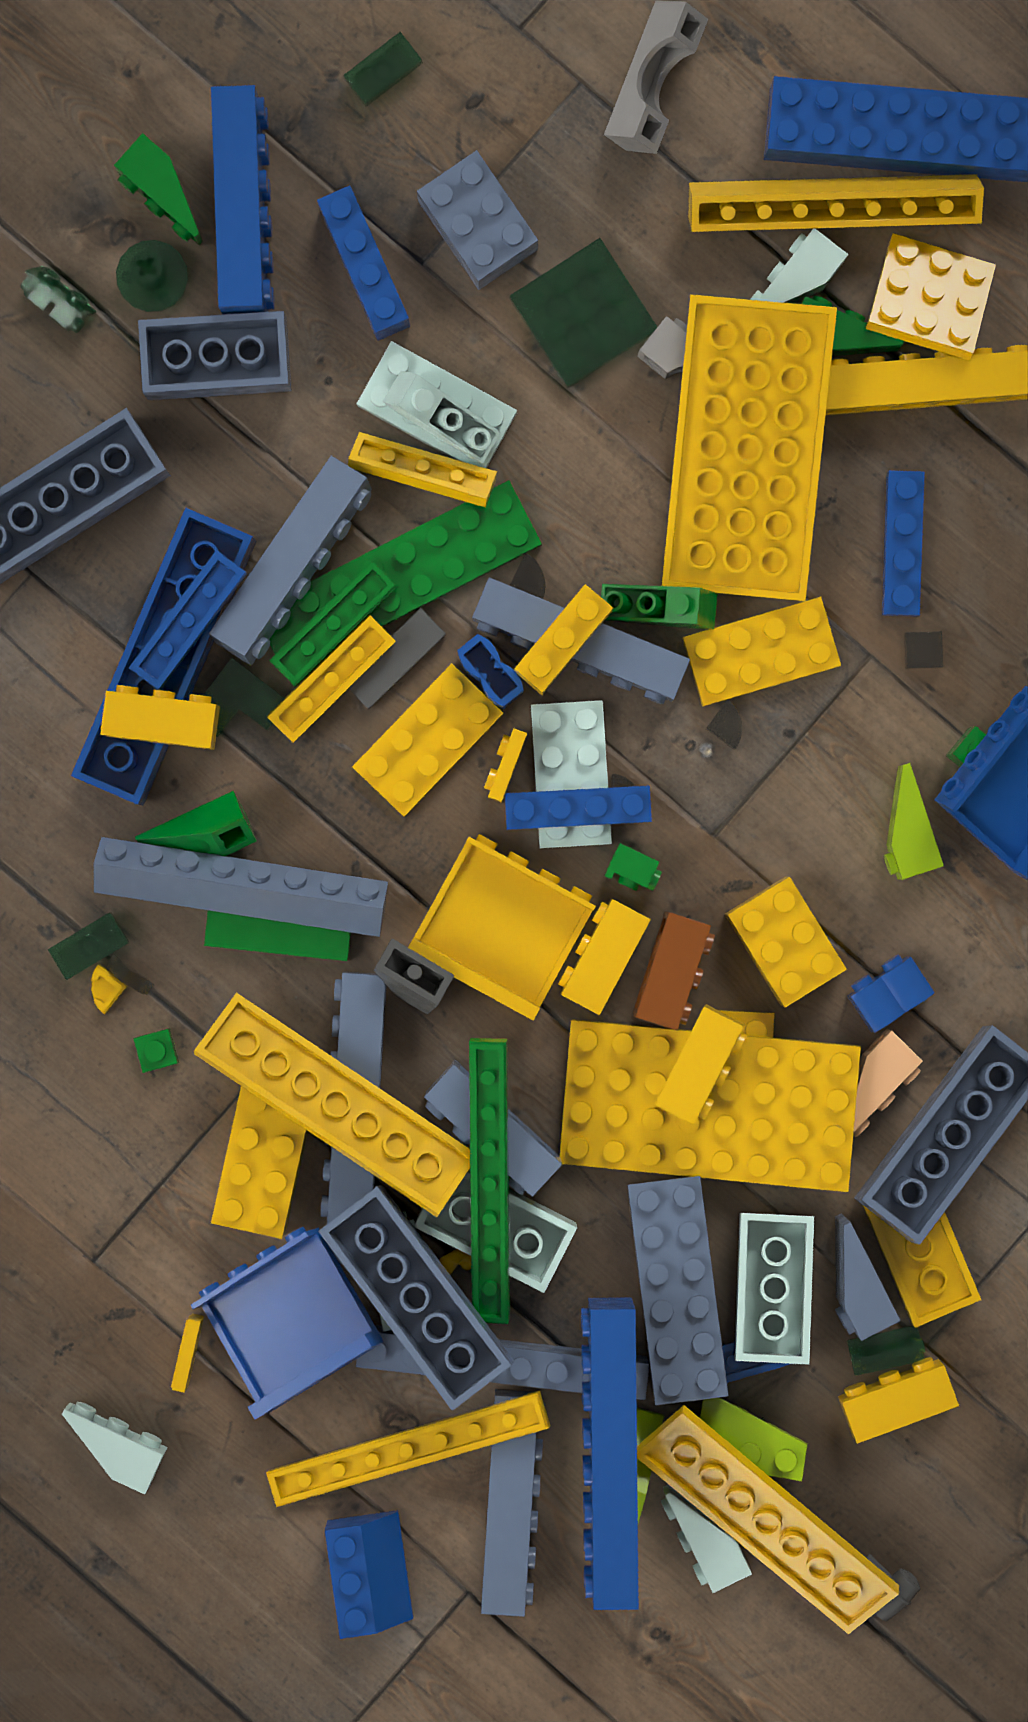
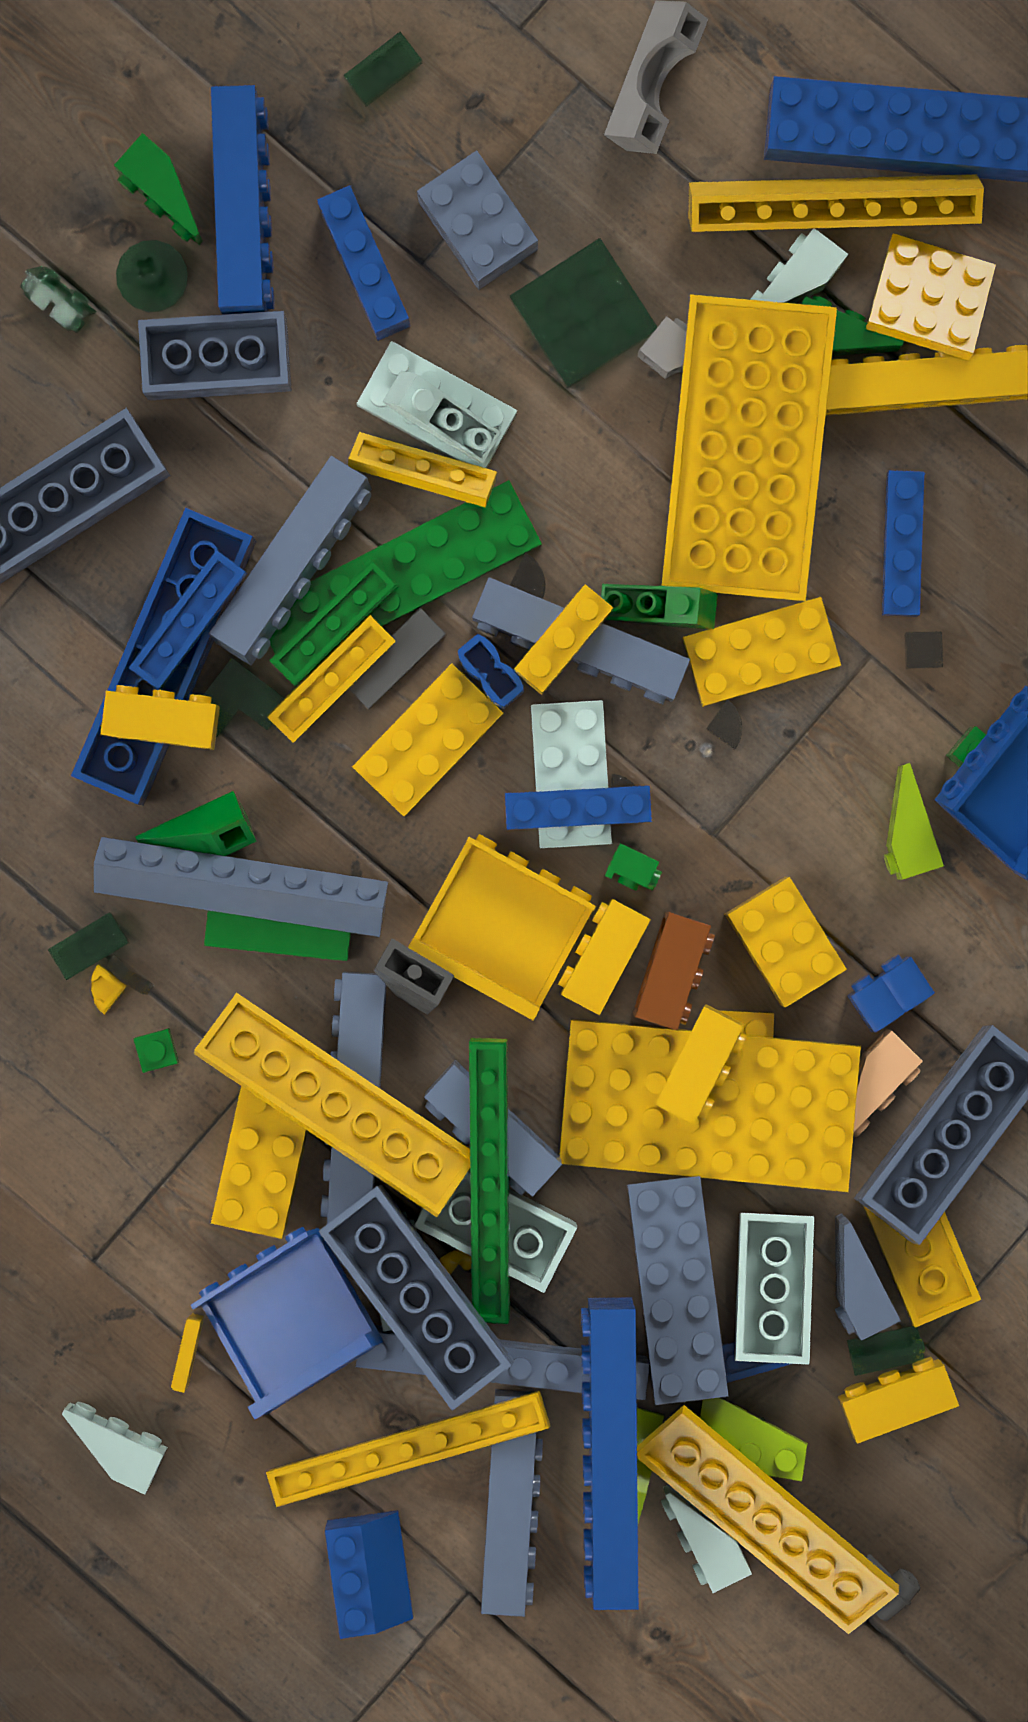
(509, 750): yellow plate -> none

